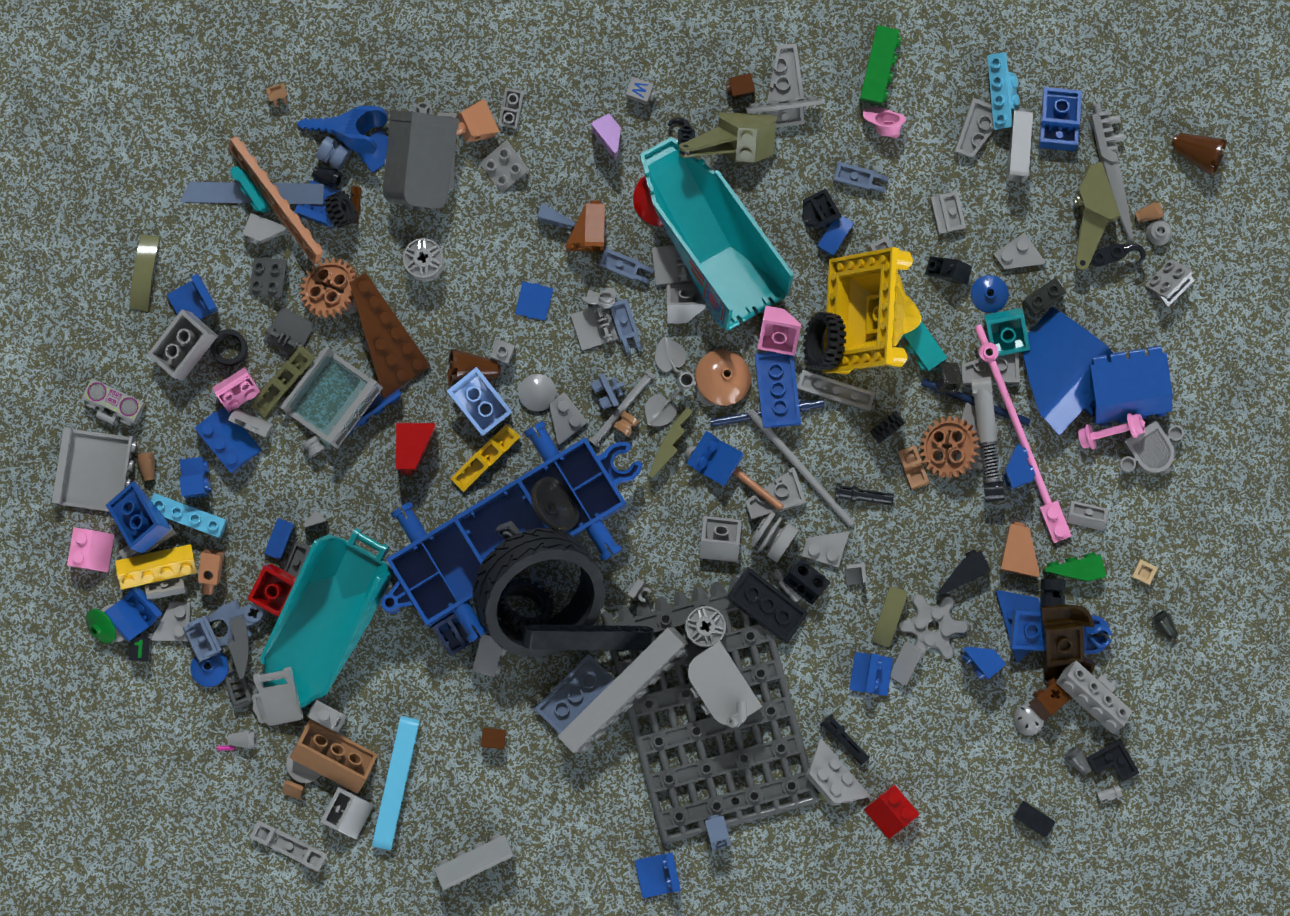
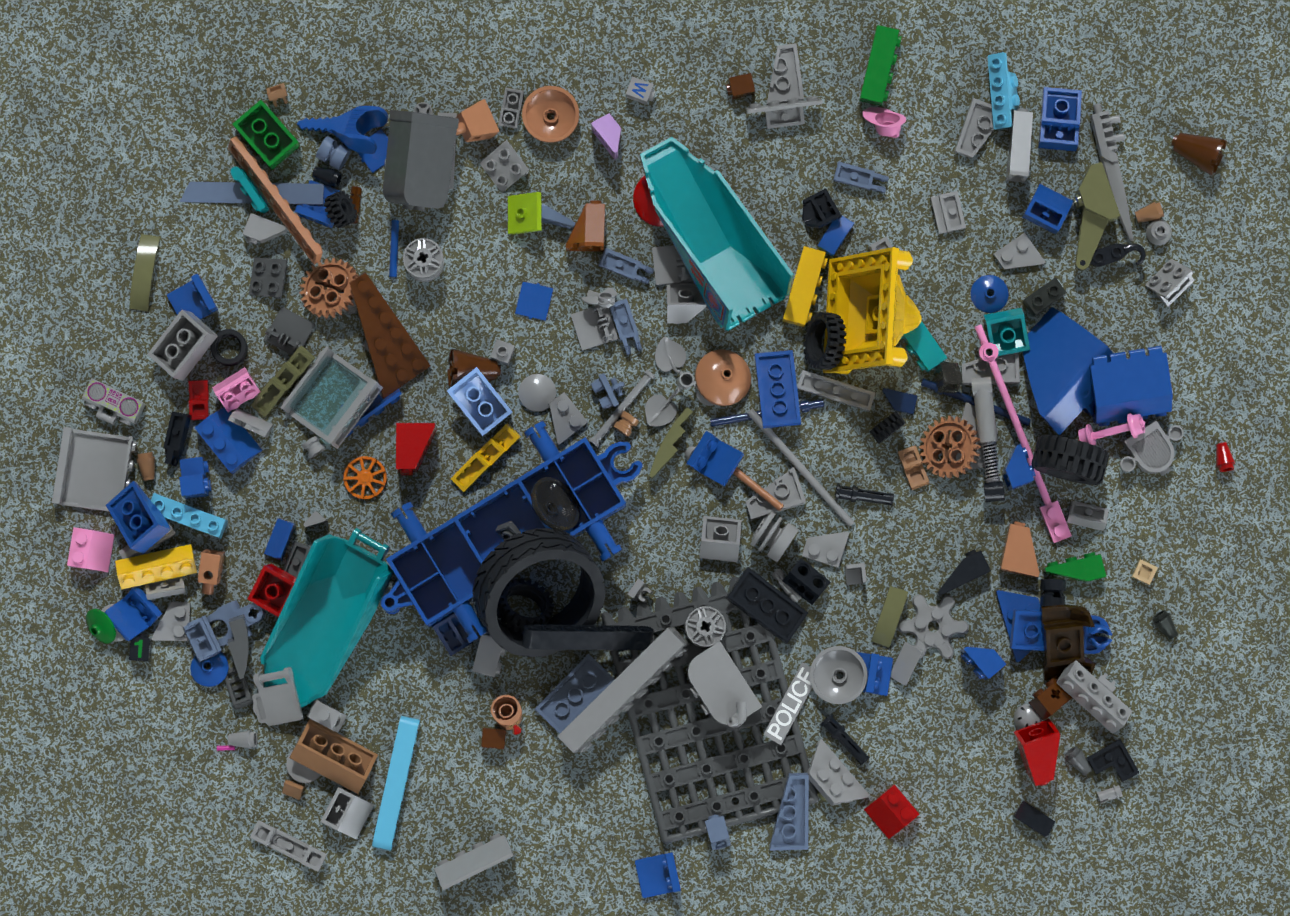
(176, 437): none -> black hinge
(198, 399): none -> red slope
(266, 134): none -> green brick
(365, 477): none -> orange wheel
(394, 248): none -> blue bar
(507, 713): none -> nougat hat
(524, 213): none -> lime plate
(550, 101): none -> nougat dish
(737, 137): olive slope -> none
(779, 331): bright pink slope -> none
(790, 705): none -> light grey sticker
(792, 818): none -> sand blue wing
(804, 286): none -> yellow brick
(824, 675): none -> light grey dish
(901, 401): none -> dark blue tile
(948, 270): black slope -> none
(1039, 750): none -> red slope
(1048, 209): none -> blue slope
(1070, 459): none -> black tyre
(1224, 458): none -> red cone

